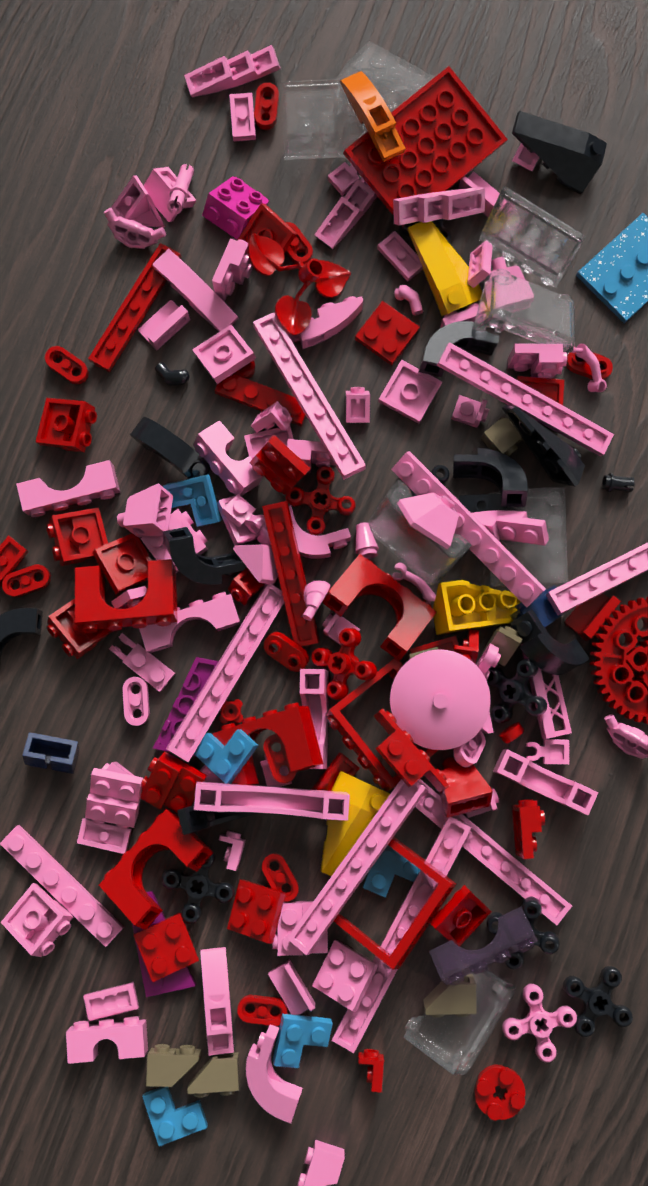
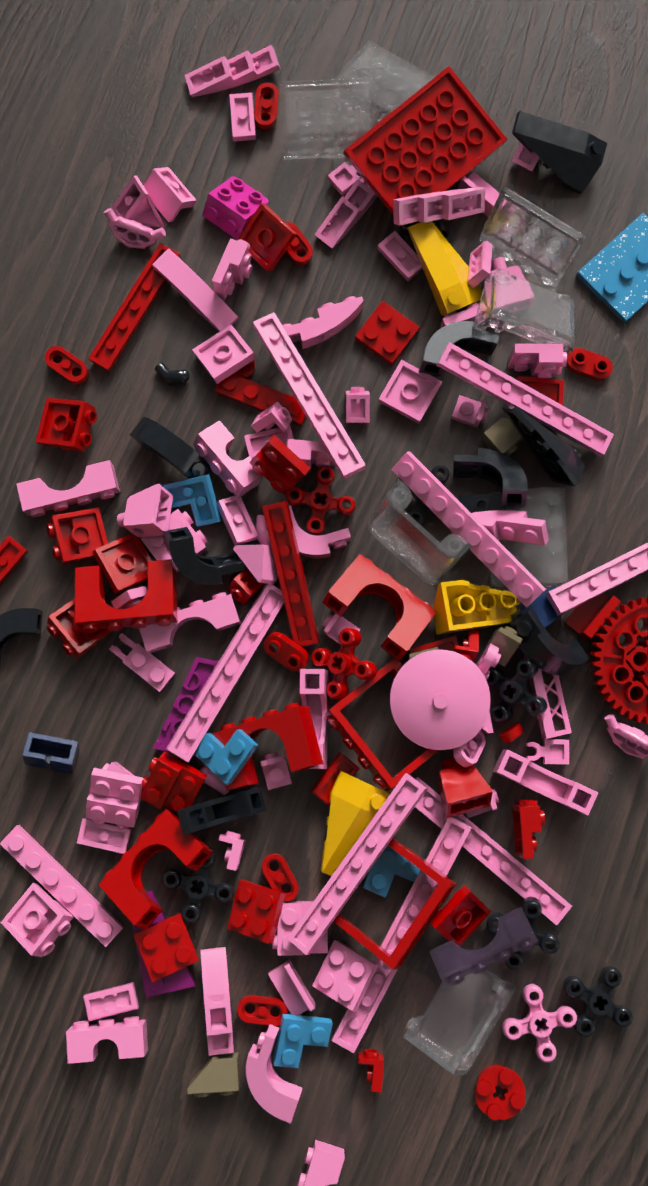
(27, 580): red plate -> none
(136, 701): bright pink plate -> none
(164, 324): bright pink panel -> none
(169, 1064): dark tan slope -> none
(170, 1122): dark azure plate -> none
(179, 192): bright pink pin -> none
(235, 716): red plate -> none
(241, 512): bright pink plate -> none
(276, 800): bright pink arch -> none
(277, 759): red plate -> none
(313, 596): bright pink piece -> none
(328, 277): red plant -> none
(365, 541): bright pink cone -> none
(374, 113): orange slope -> none
(404, 755): red bracket -> none
(411, 296): bright pink arm -> none
(424, 588): bright pink piece -> none
(431, 516): bright pink slope -> none
(452, 999): dark tan slope -> none
(597, 383): bright pink piece -> none
(617, 483): black pin -> none

